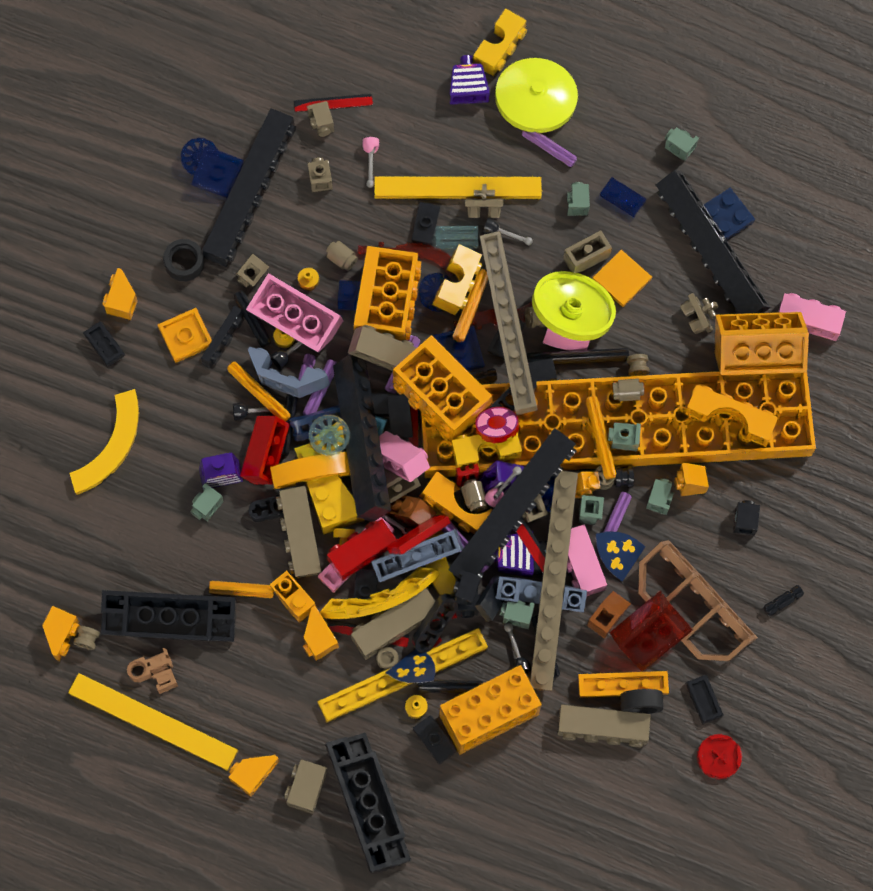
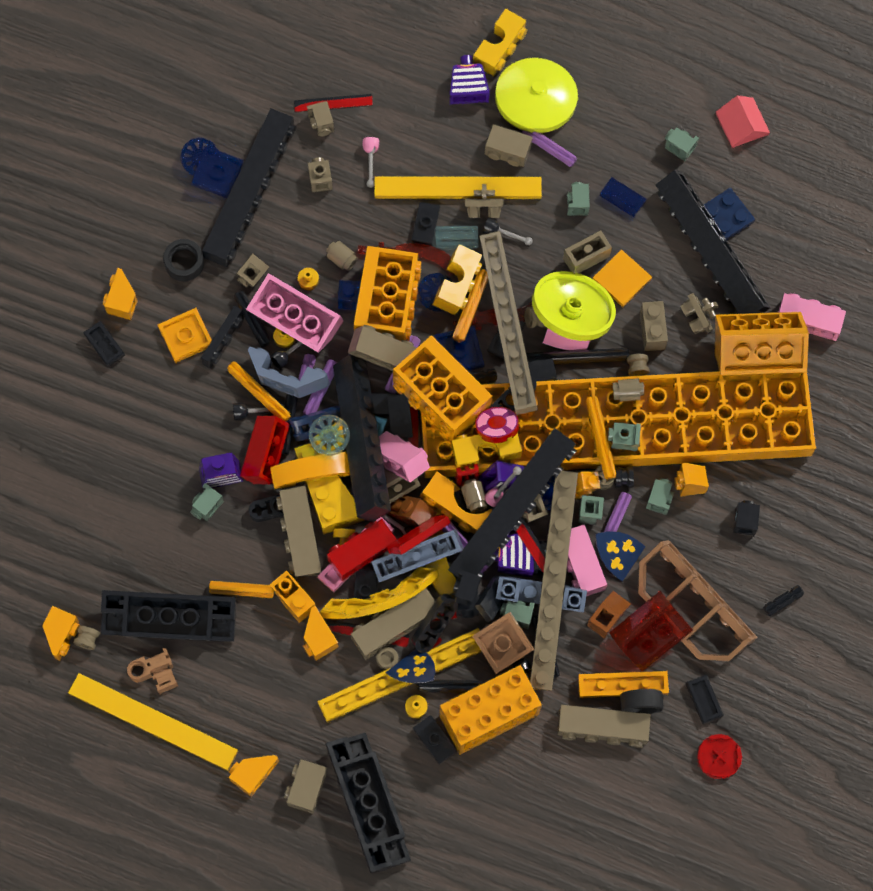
(117, 447): yellow tile -> none
(503, 642): none -> medium nougat plate
(508, 146): none -> dark tan brick
(653, 326): none -> dark tan brick
(742, 121): none -> coral slope
(756, 423): light orange arch -> none

